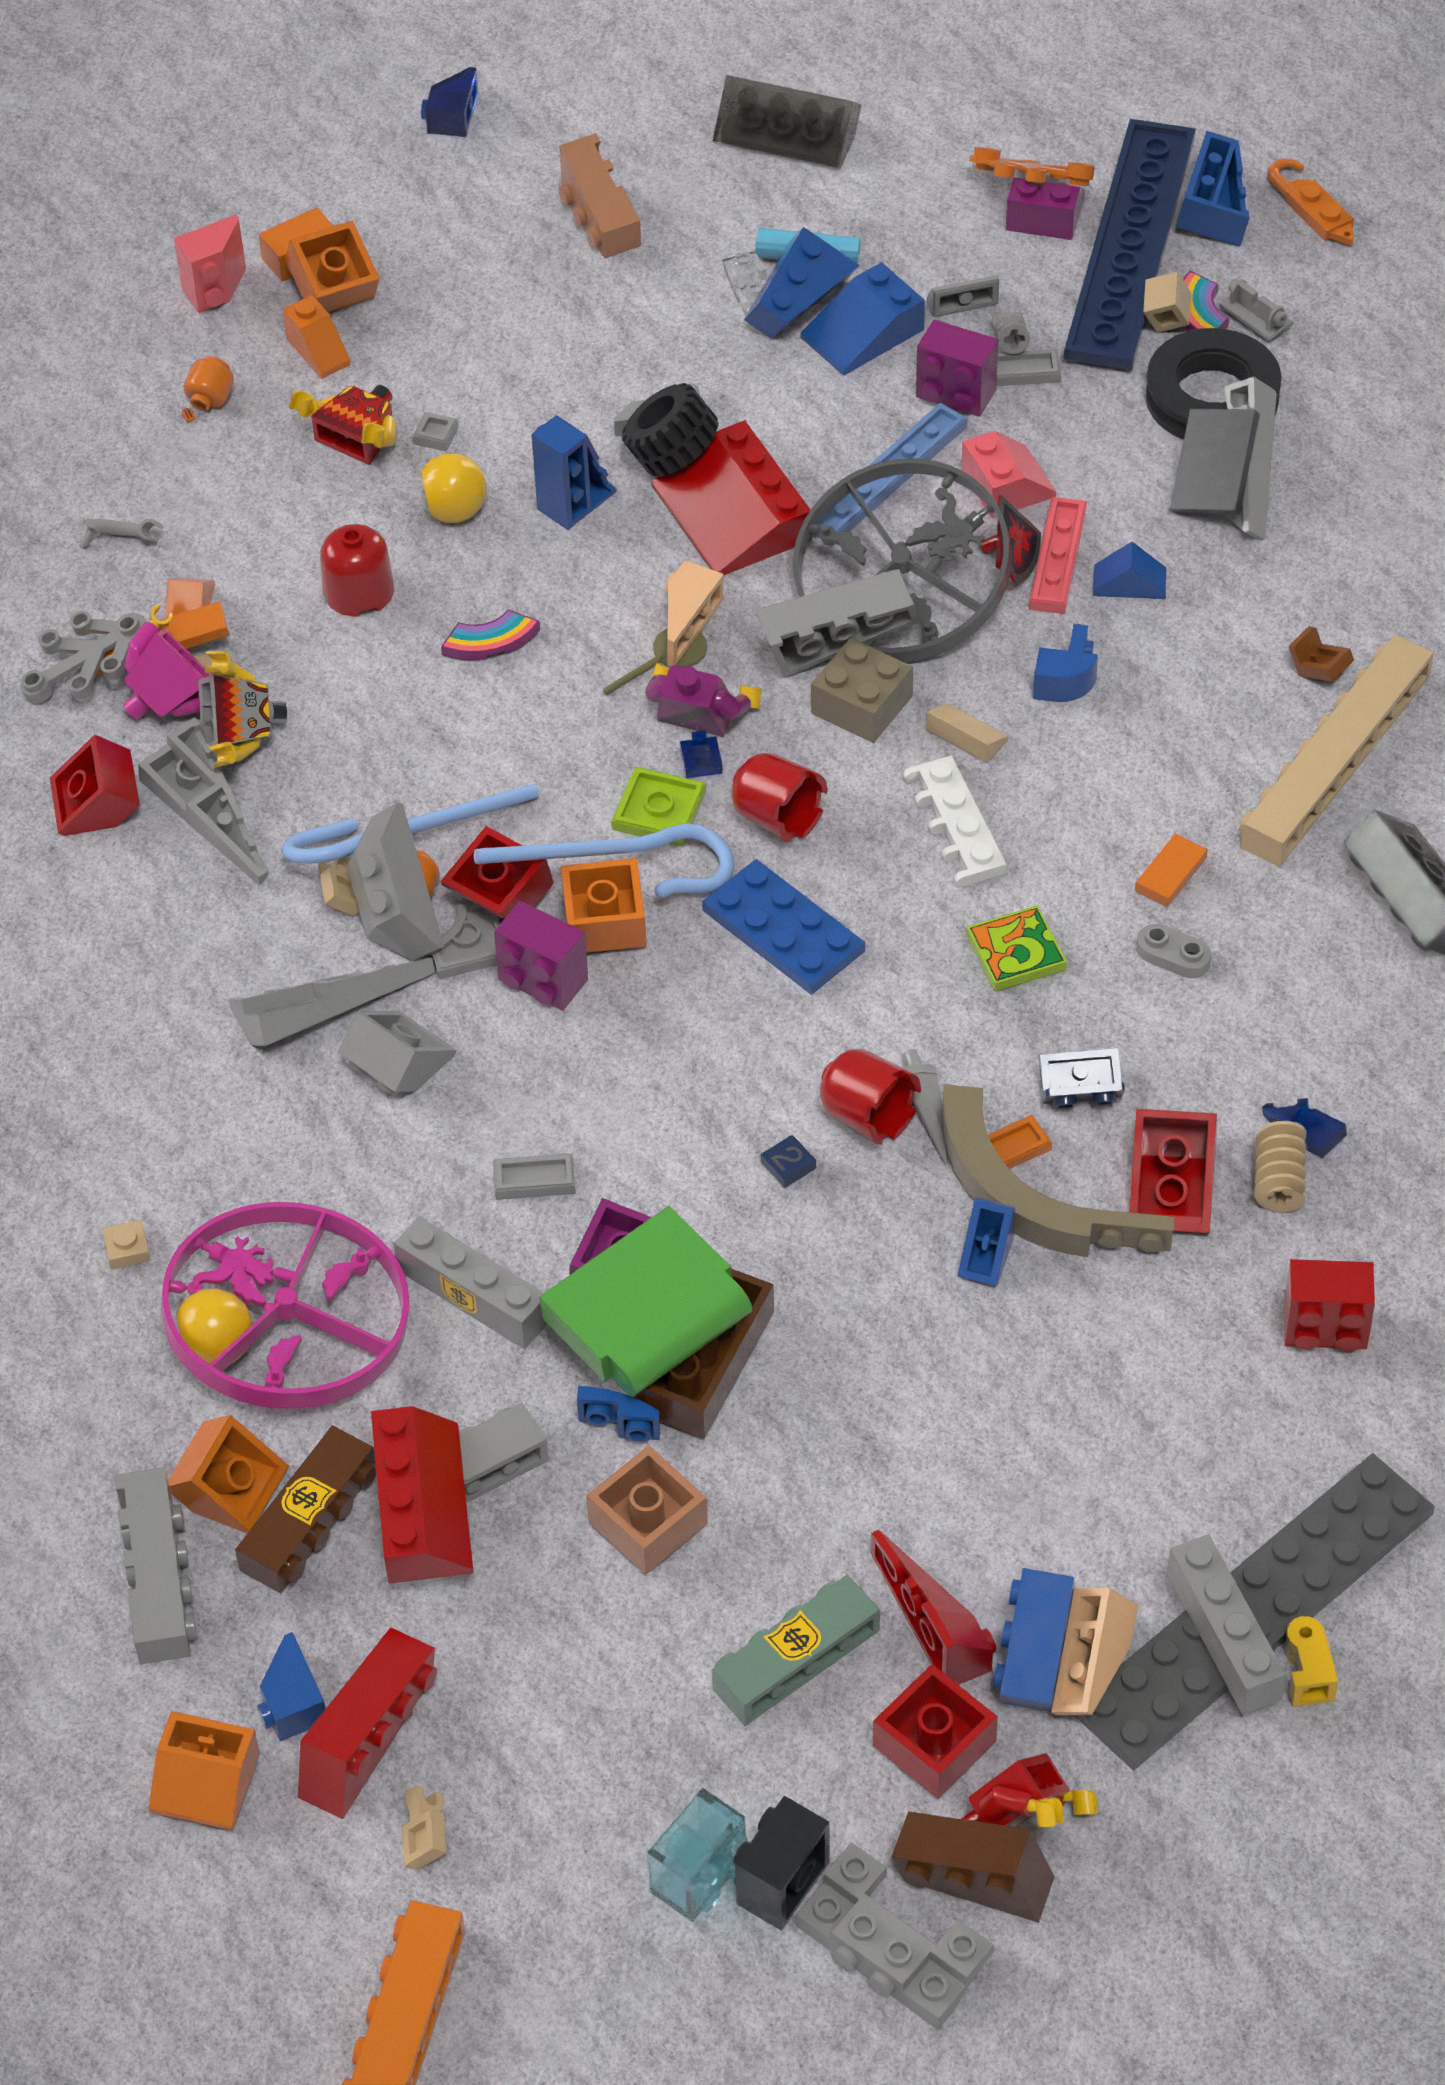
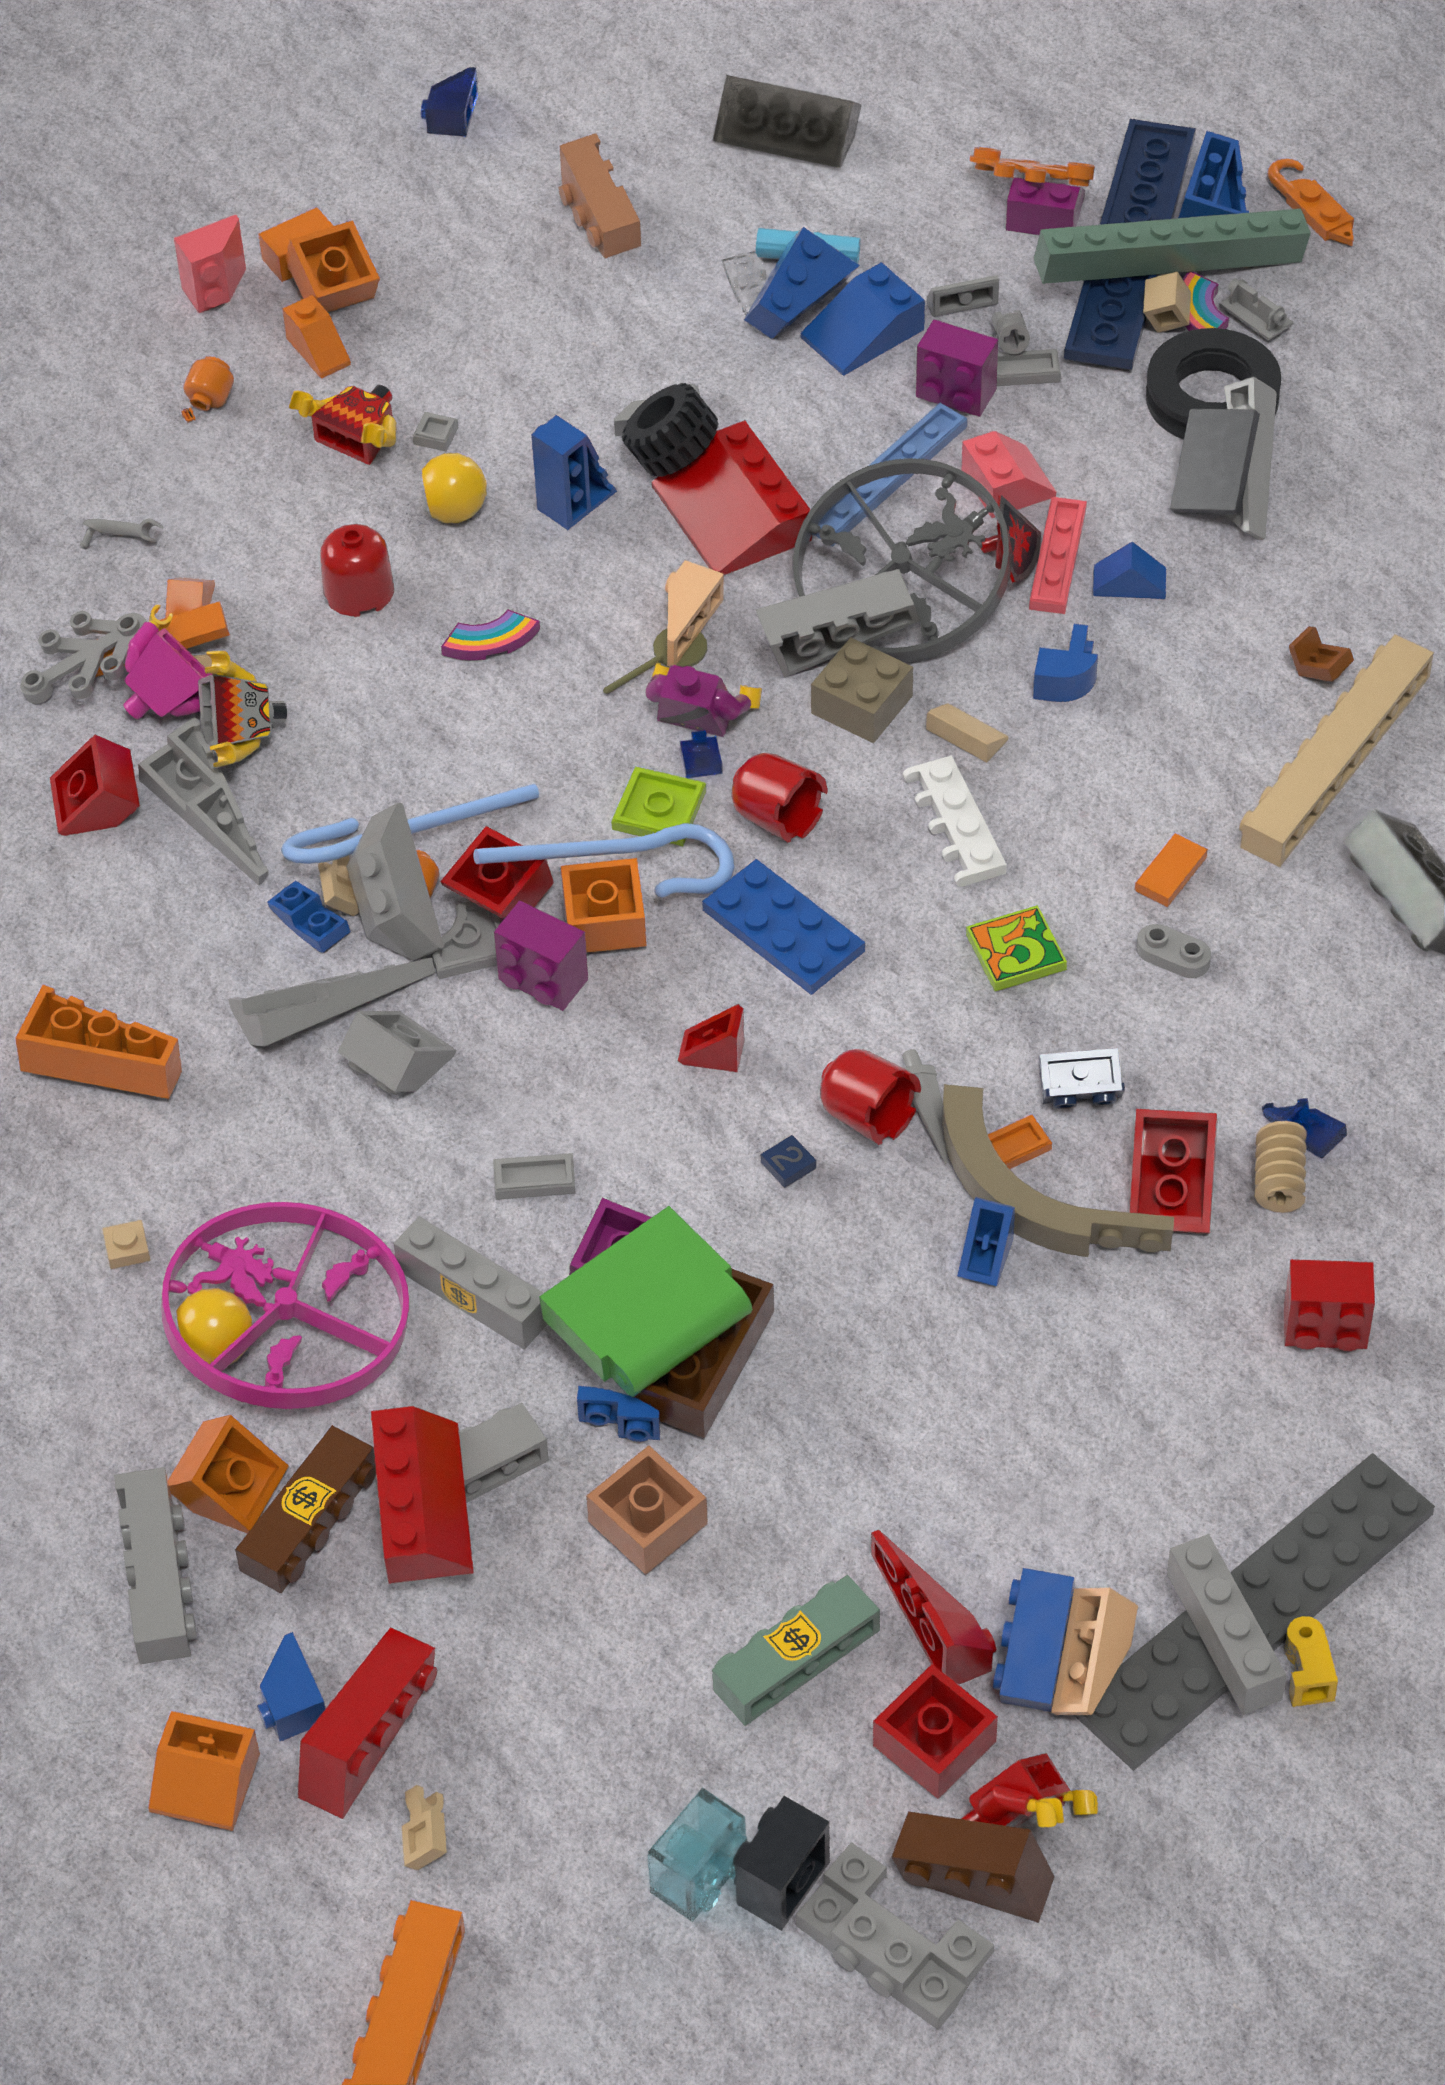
(96, 1048): none -> orange wedge
(307, 917): none -> blue slope
(715, 1041): none -> red slope
(1171, 245): none -> sand green brick

